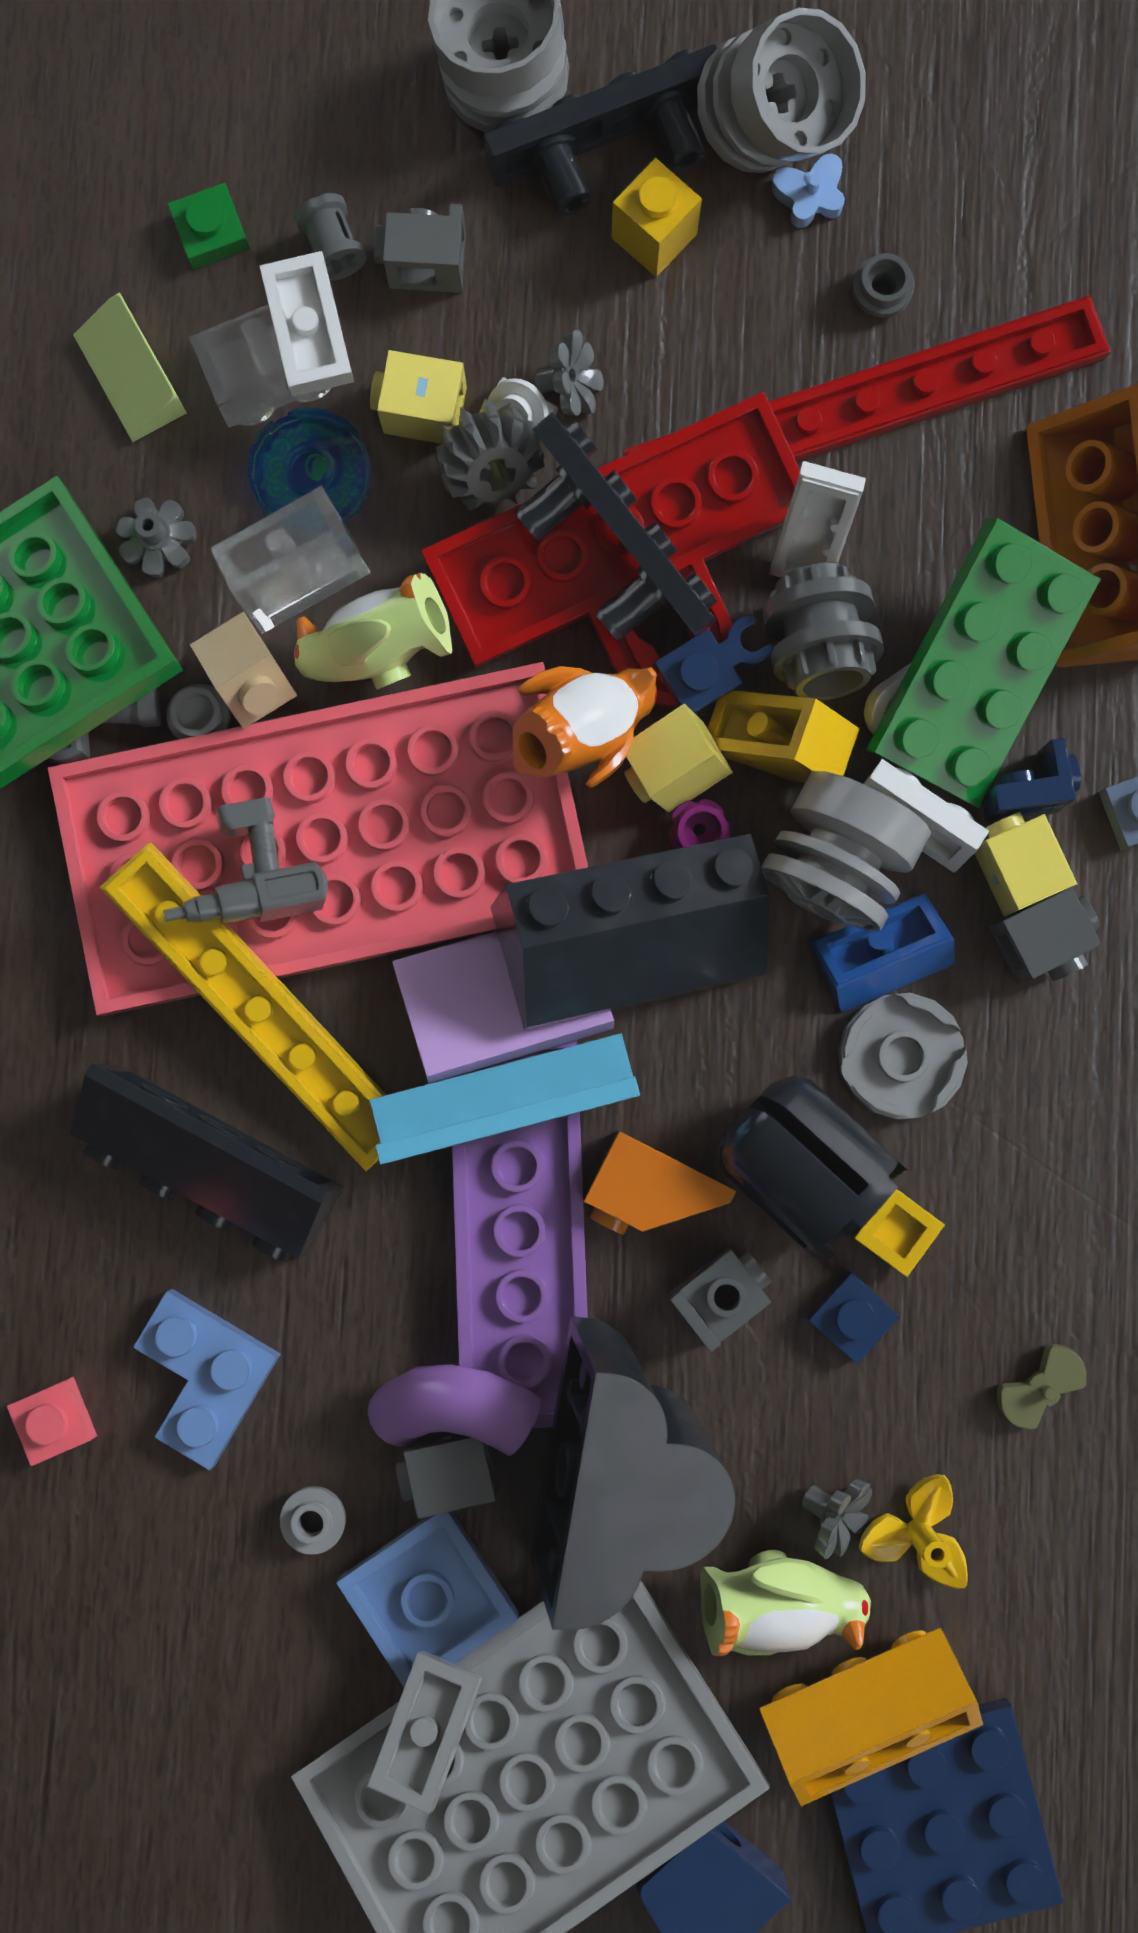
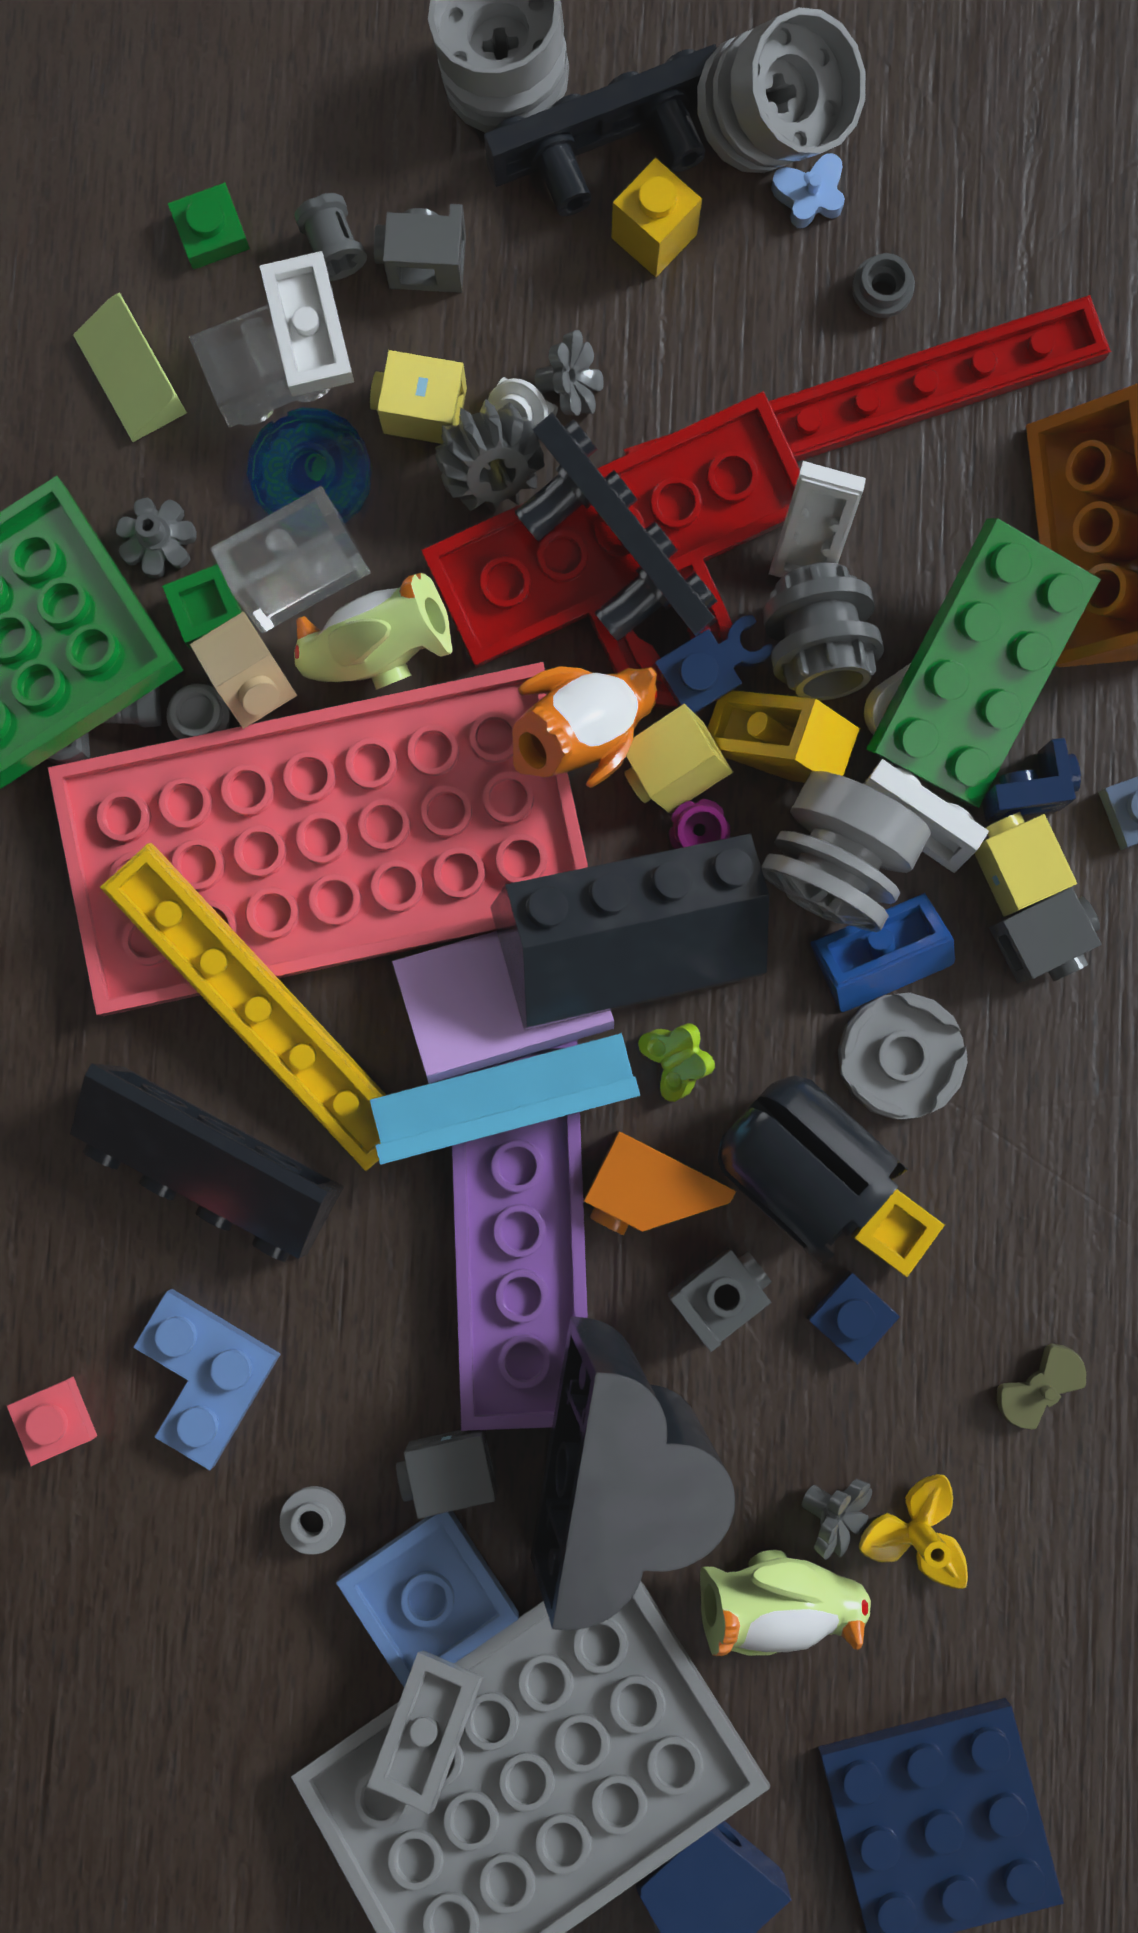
(201, 603): none -> green plate
(266, 889): dark grey piece -> none
(453, 1402): medium lavender cylinder -> none
(679, 1057): none -> lime piece
(870, 1714): light orange brick -> none

